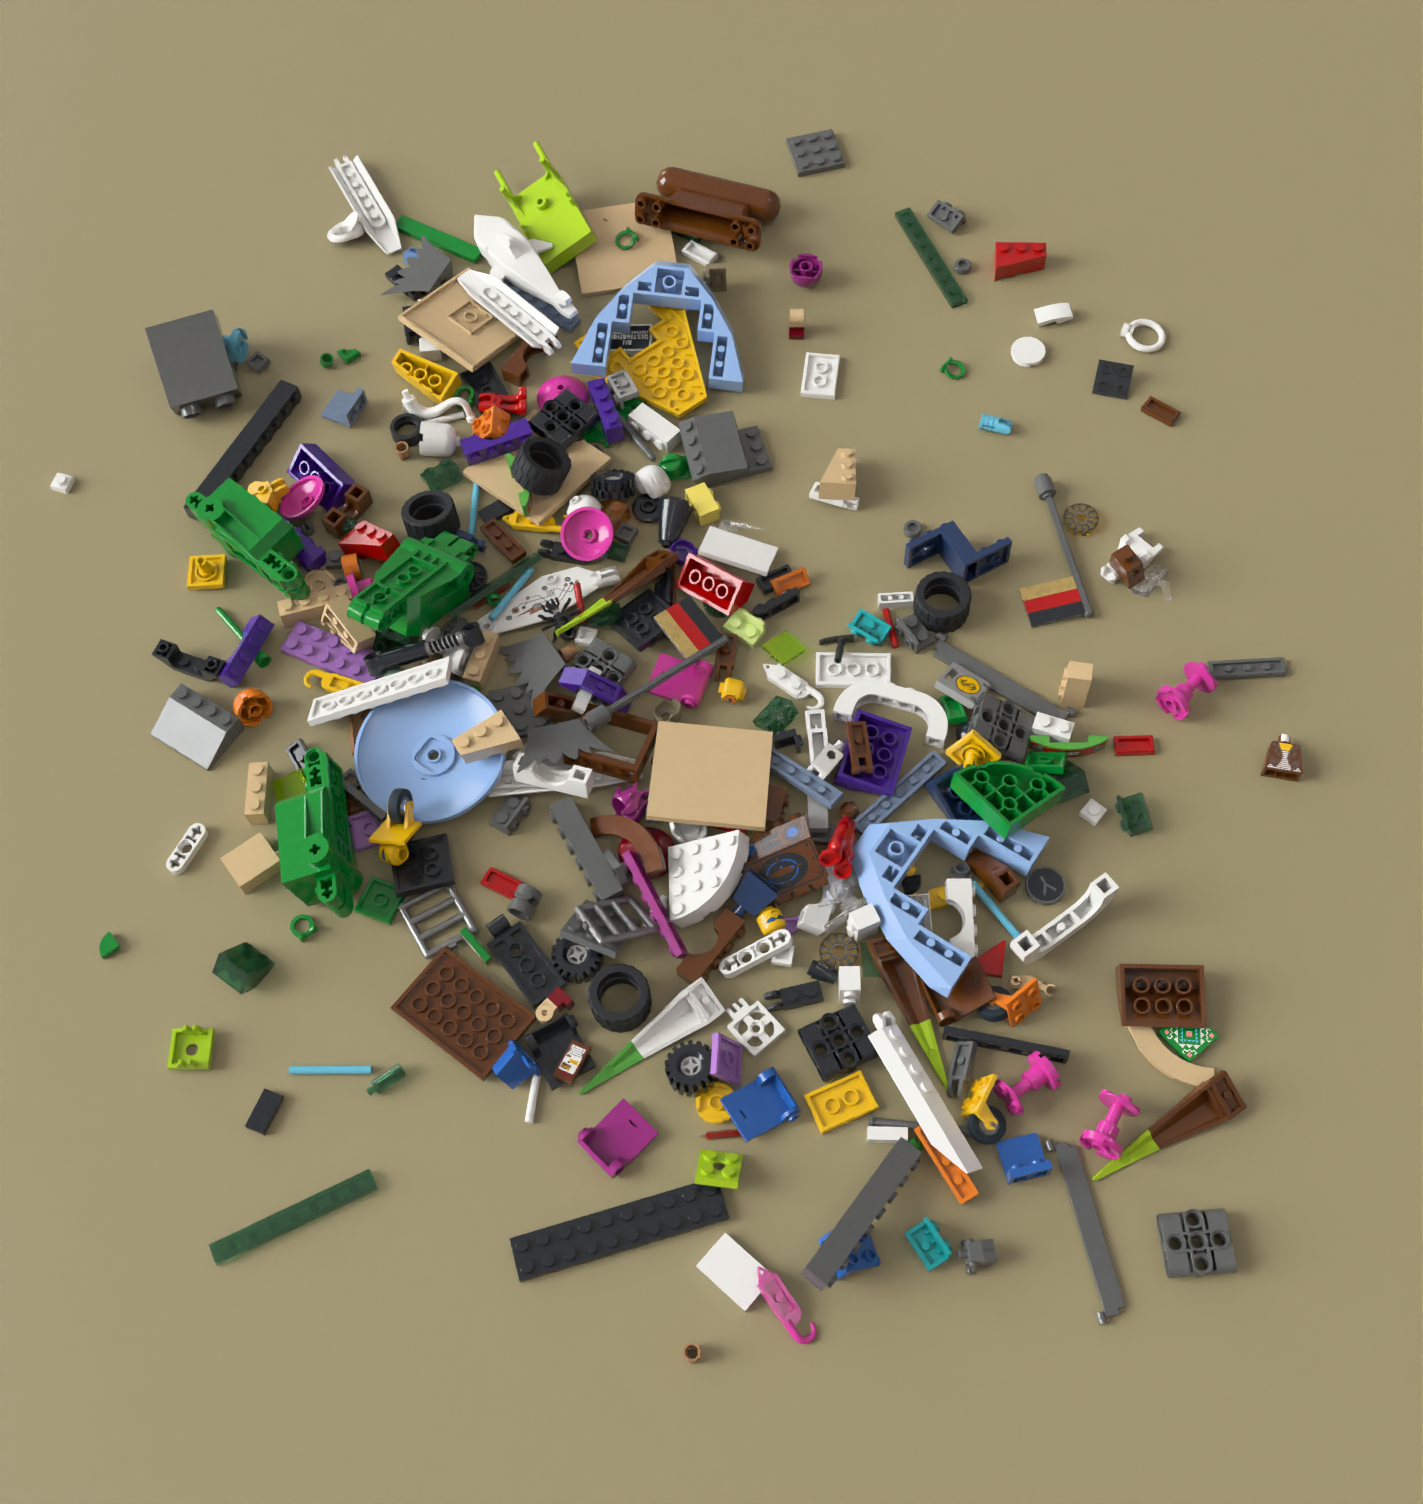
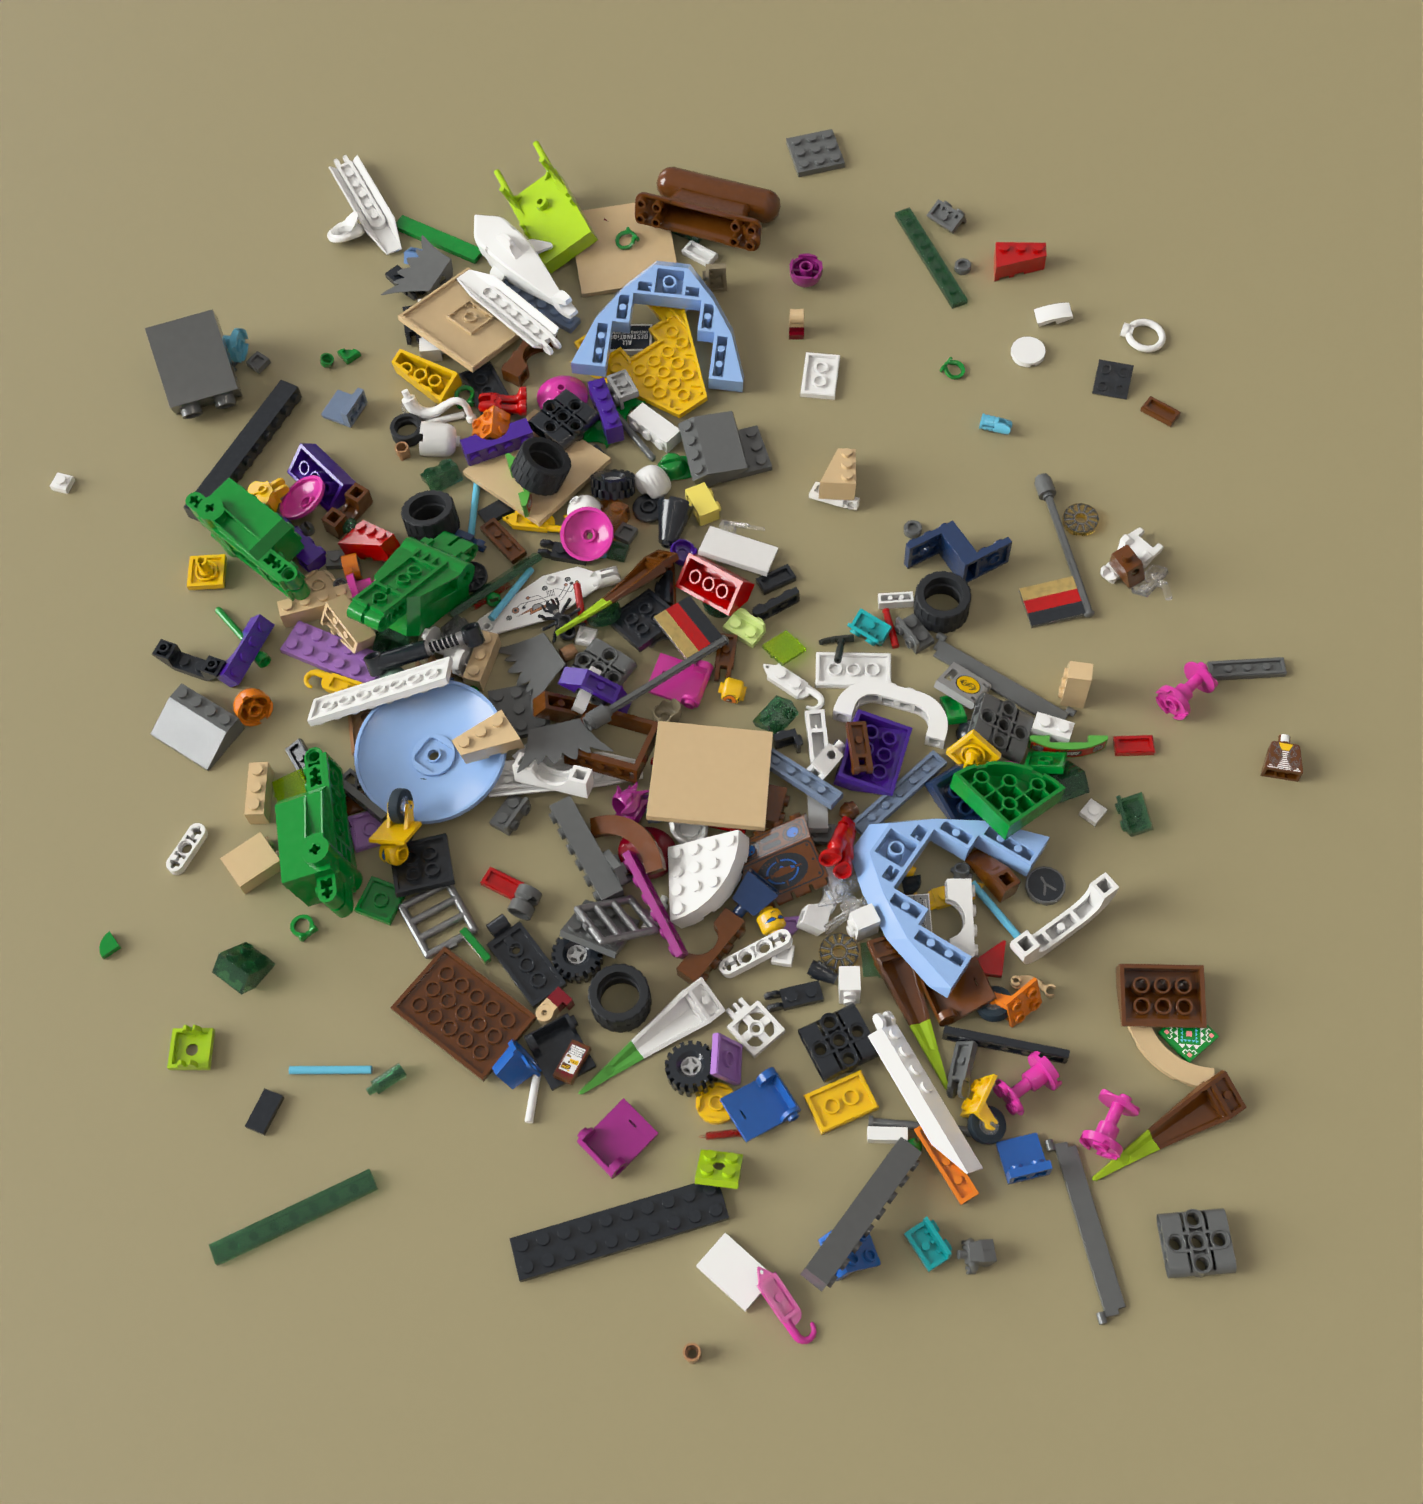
(796, 578): orange tile -> none

